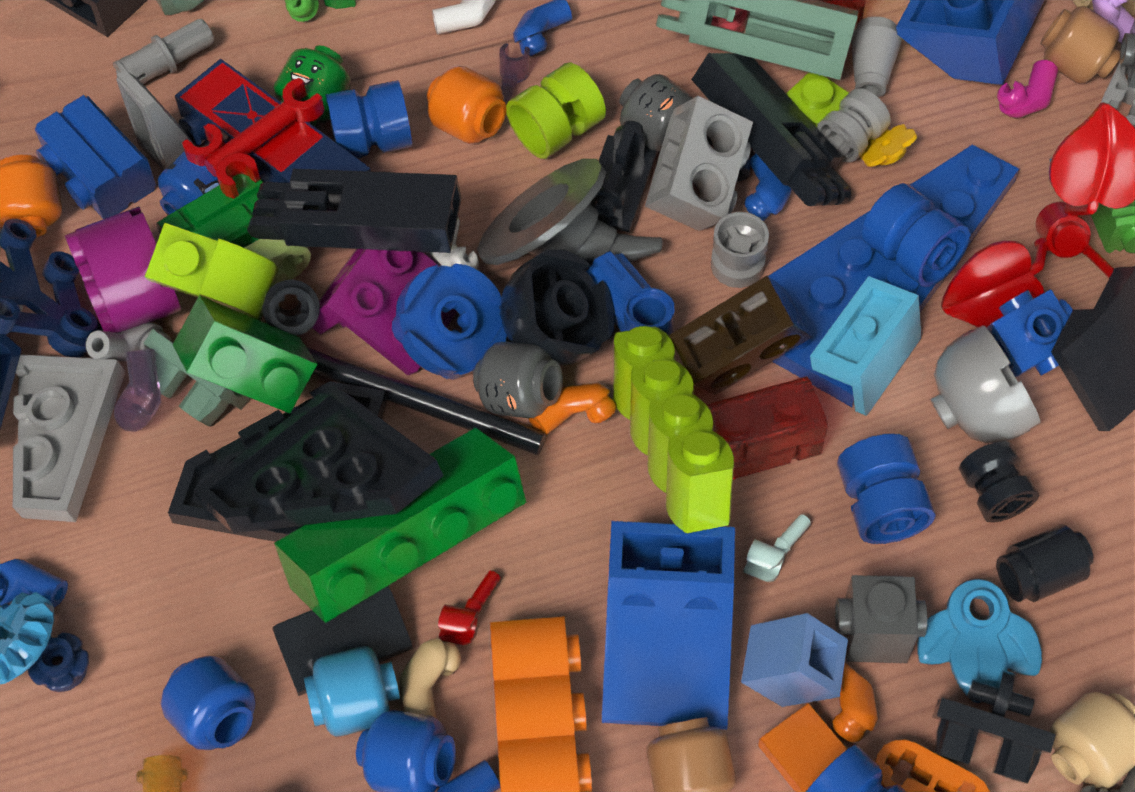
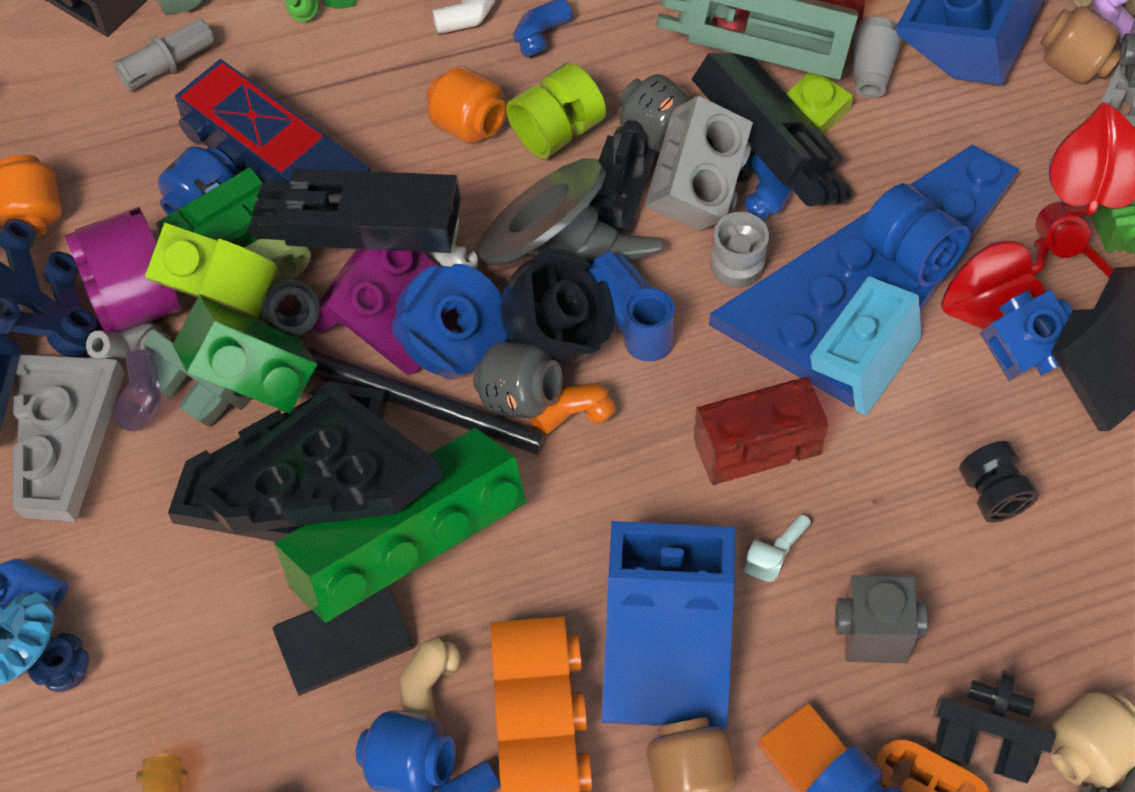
(94, 157): blue brick -> none
(152, 124): light grey slope -> none
(208, 703): blue head -> none
(232, 158): red bar -> none
(320, 72): green head -> none
(350, 690): dark azure head -> none
(370, 119): blue wheel -> none
(460, 624): red hand -> none
(512, 70): hand -> none
(673, 429): lime brick -> none
(740, 335): dark brown brick -> none
(795, 660): medium blue brick -> none
(857, 707): orange arm -> none
(859, 119): light grey wheel -> none
(885, 482): blue wheel -> none
(889, 146): yellow plant -> none
(977, 646): dark azure plate -> none
(981, 390): light grey cylinder -> none
(1032, 97): dark pink arm -> none
(1045, 564): black brick -> none

